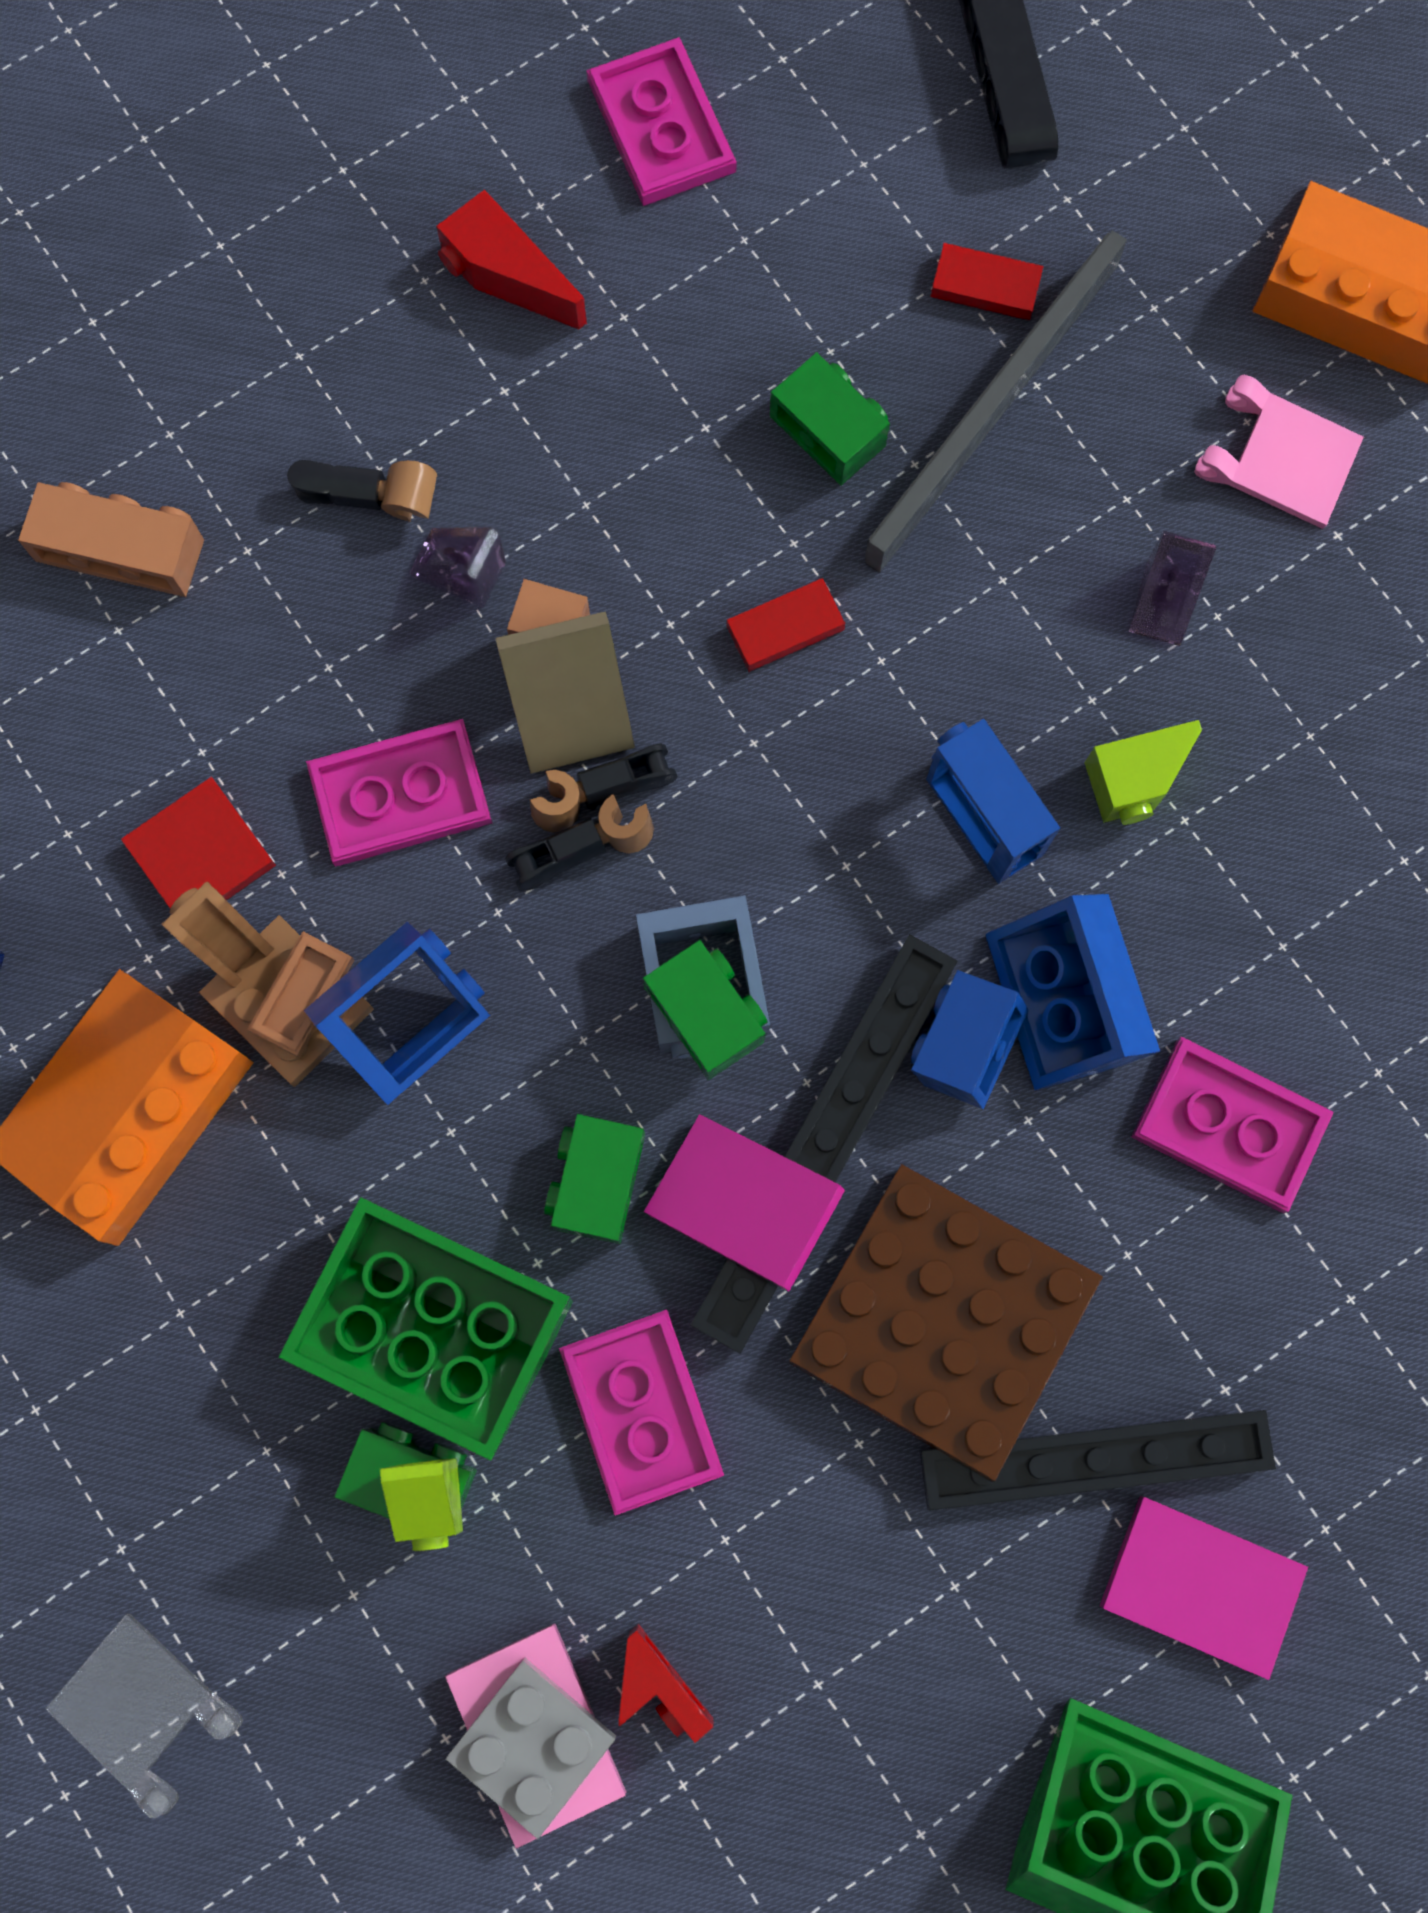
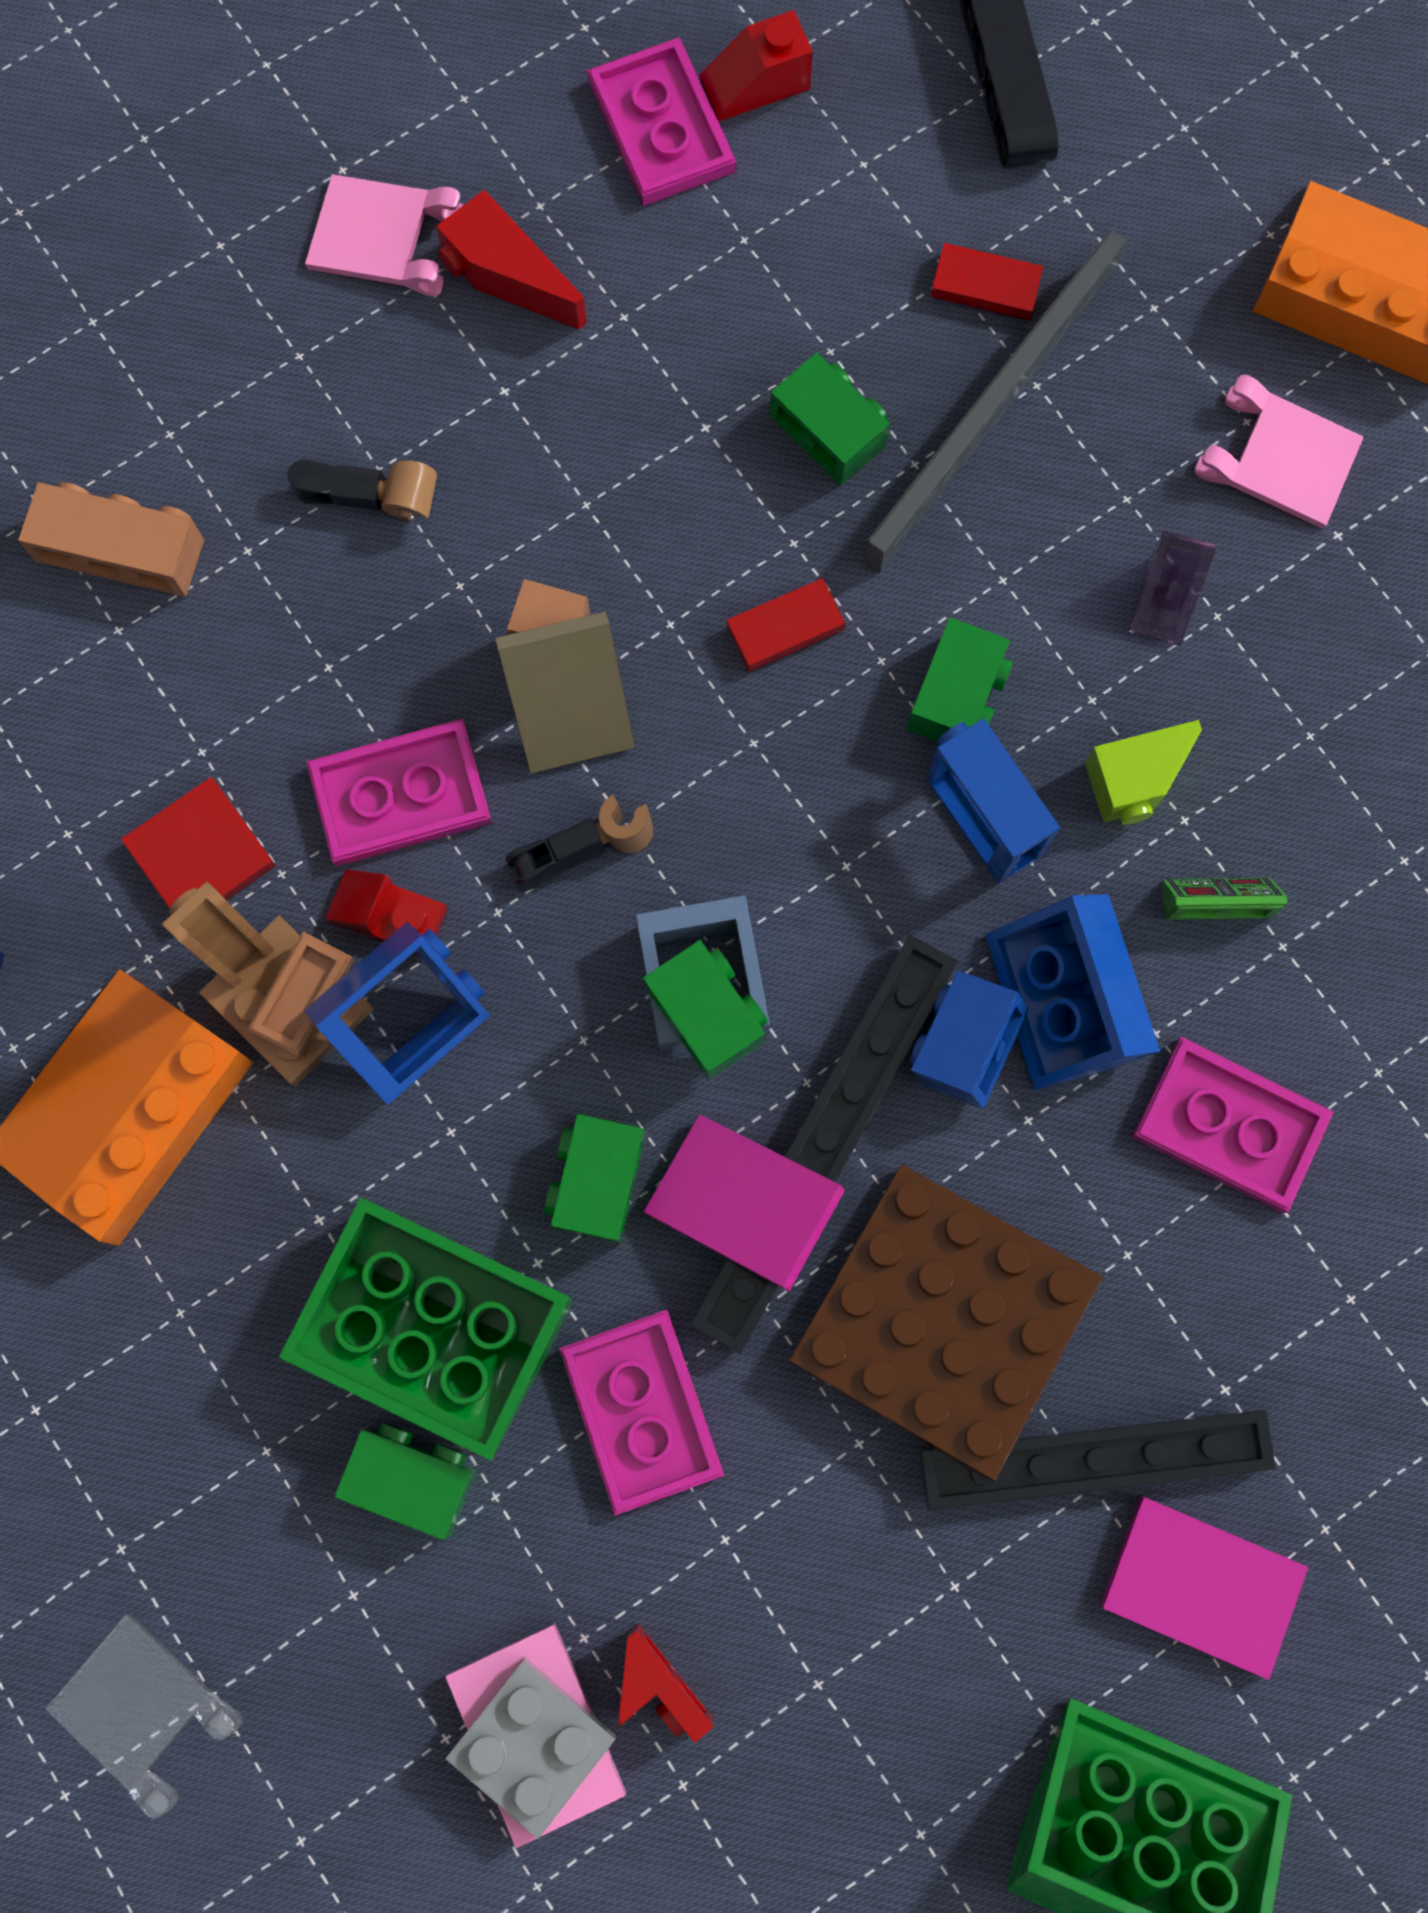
(373, 232): none -> bright pink flag
(378, 908): none -> red slope
(423, 1502): lime slope -> none
(461, 562): clear purple slope -> none
(599, 784): black piece -> none
(759, 67): none -> red slope
(960, 680): none -> green brick
(1222, 898): none -> bright green slope

